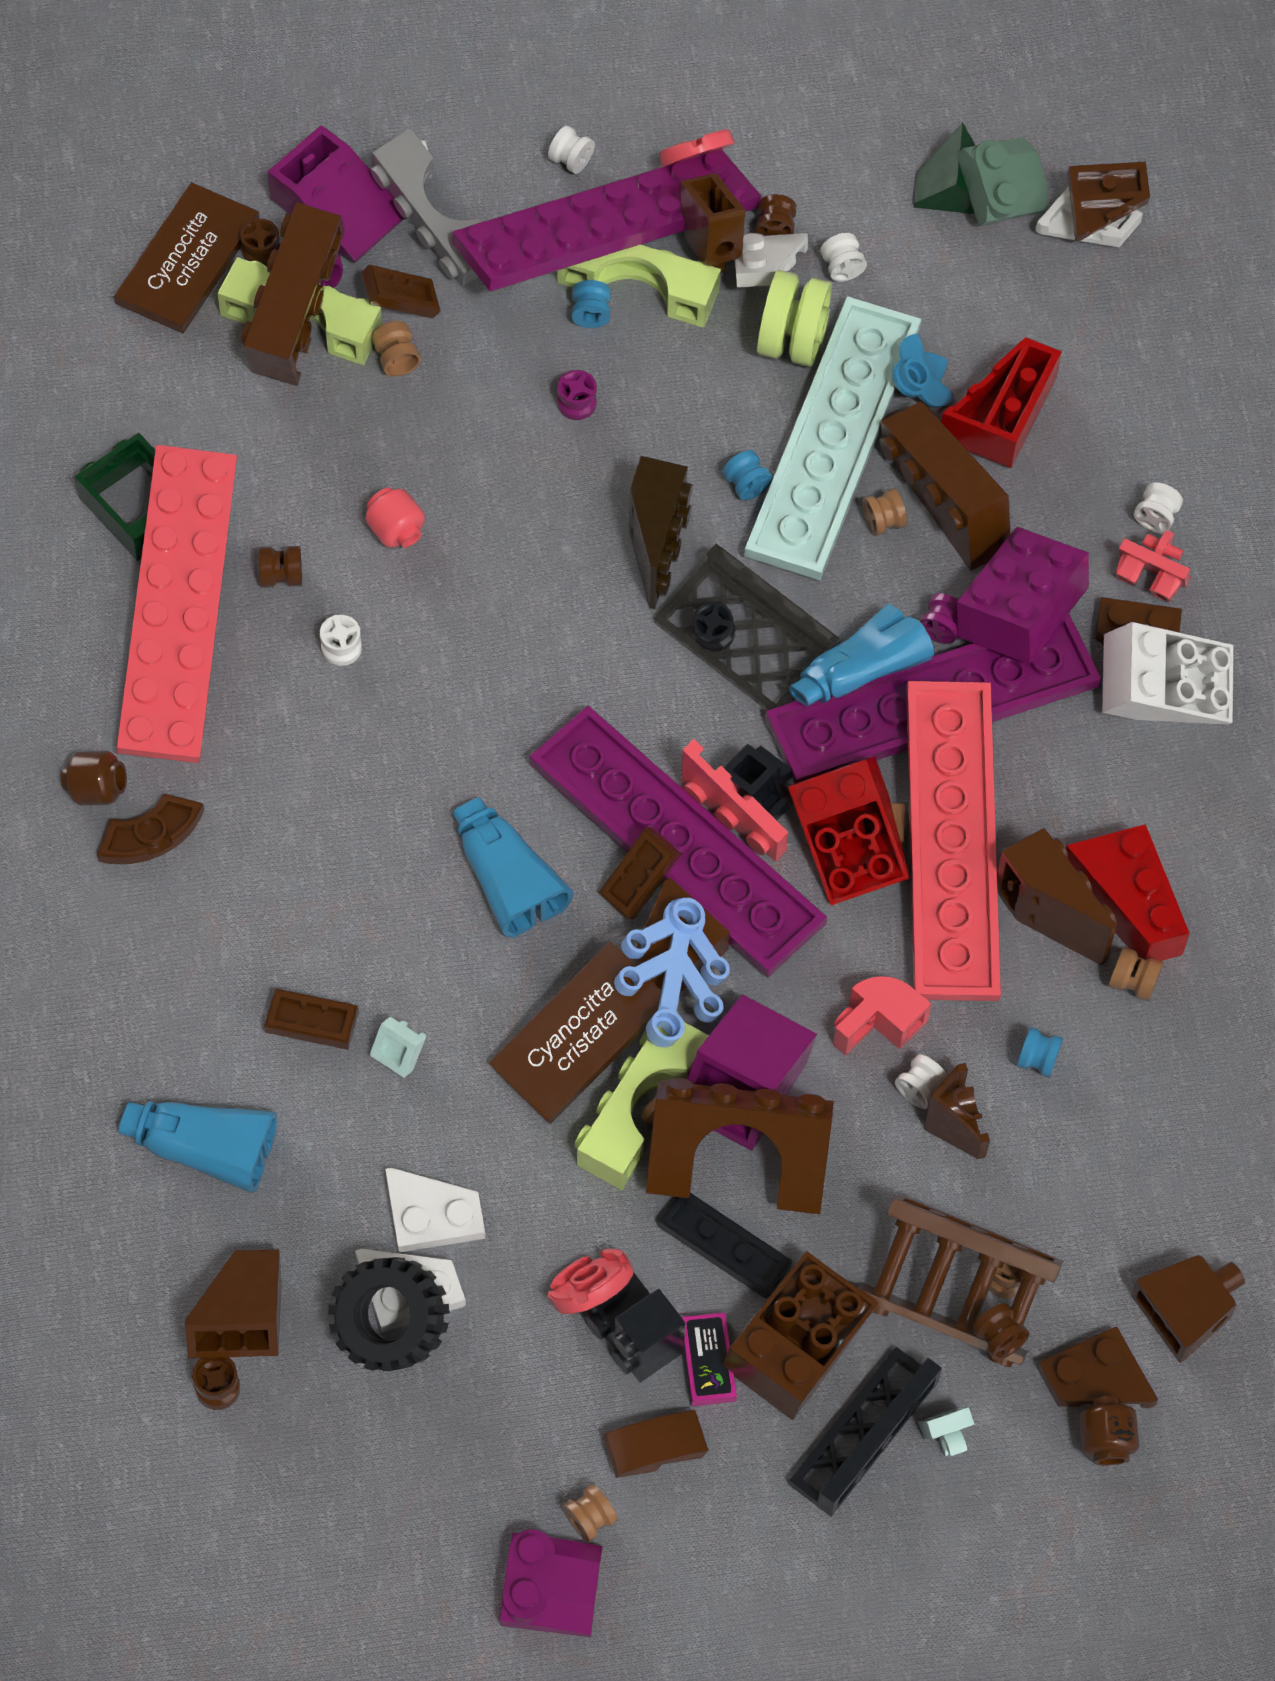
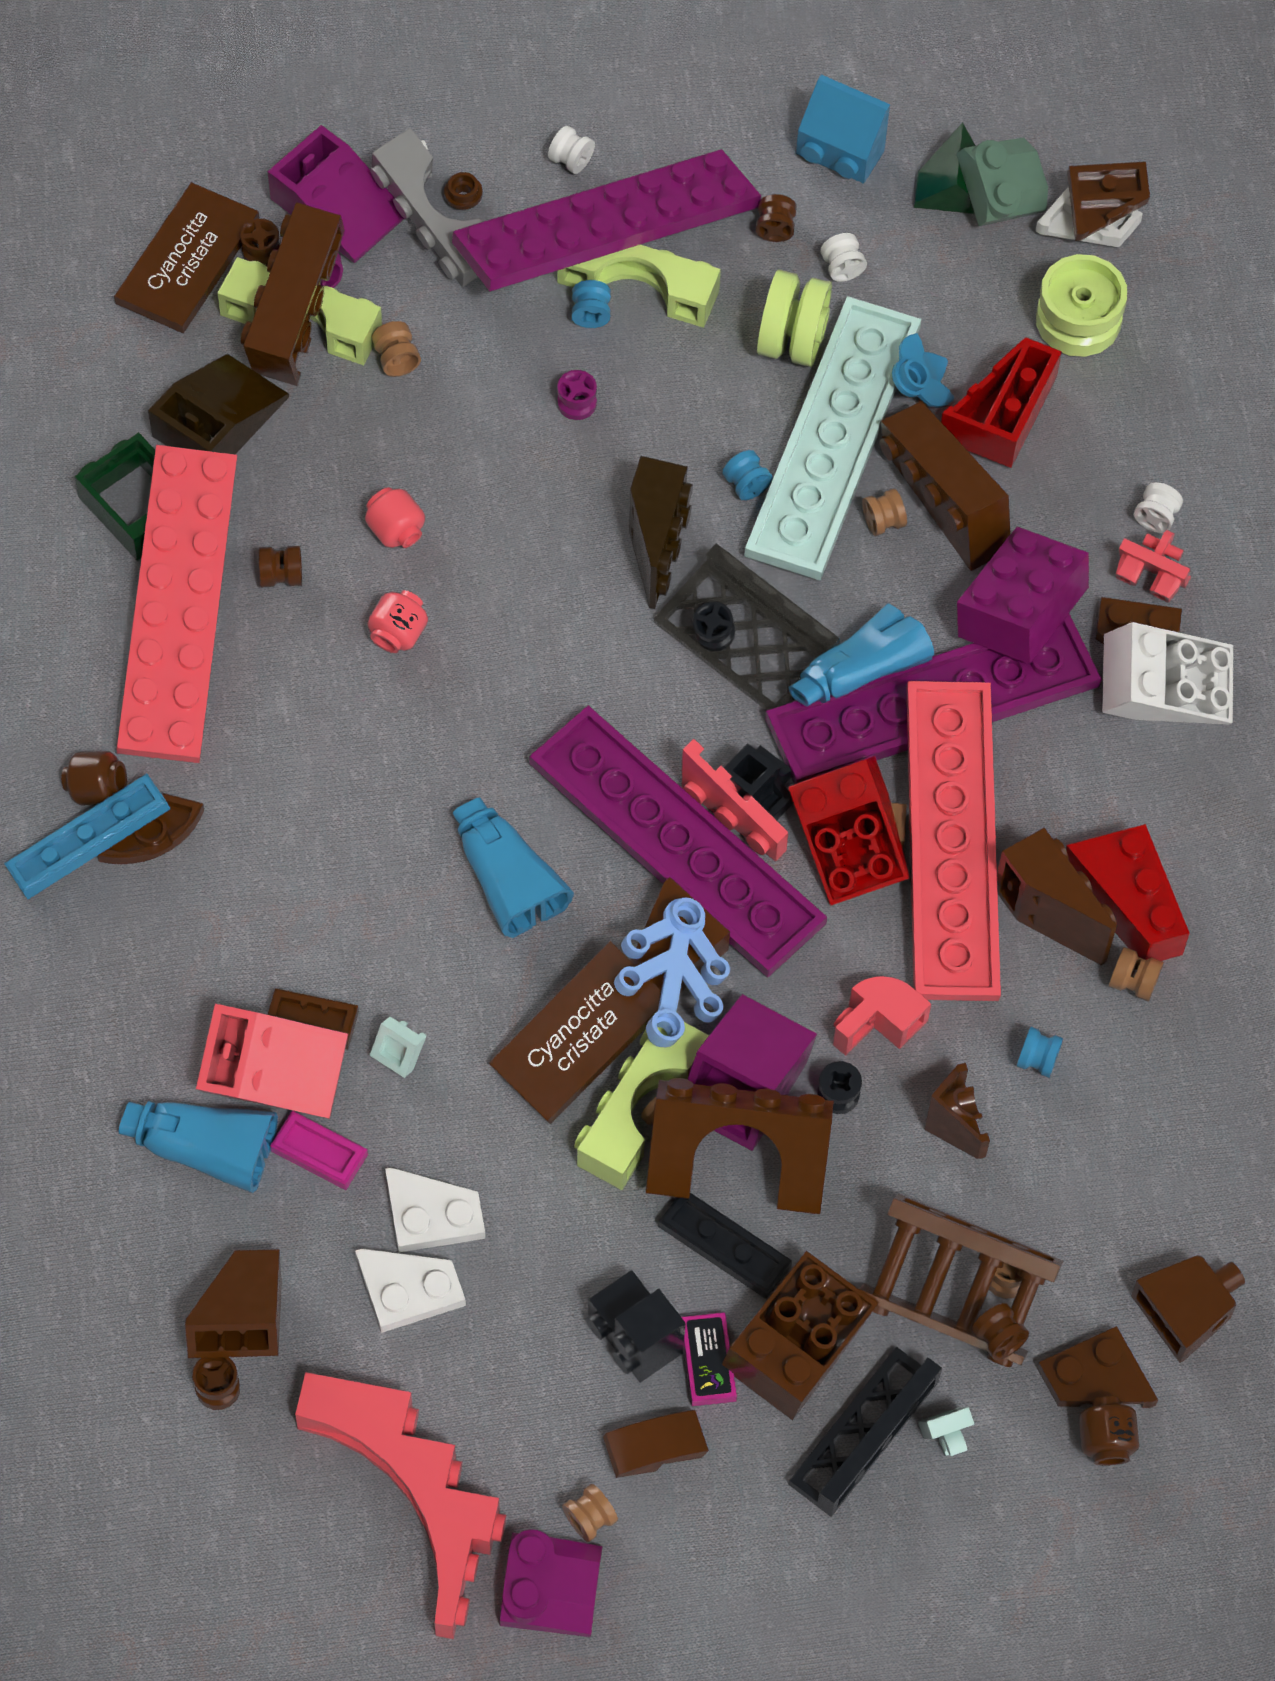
(87, 836): none -> dark azure tile
(215, 407): none -> dark brown slope
(272, 1061): none -> coral slope
(319, 1150): none -> dark pink tile
(346, 632): white wheel -> none
(353, 1321): black tyre -> none
(376, 1426): none -> coral arch
(397, 621): none -> coral head
(400, 291): reddish brown plate -> none
(460, 183): none -> reddish brown plate
(590, 1282): coral tile -> none
(640, 873): reddish brown plate -> none
(695, 148): coral tile -> none
(712, 220): reddish brown torso -> none
(765, 256): white wing -> none
(843, 129): none -> dark azure slope
(846, 1095): none -> black wheel
(920, 1081): white wheel -> none
(941, 619): magenta wheel -> none
(1081, 305): none -> yellowish green wheel

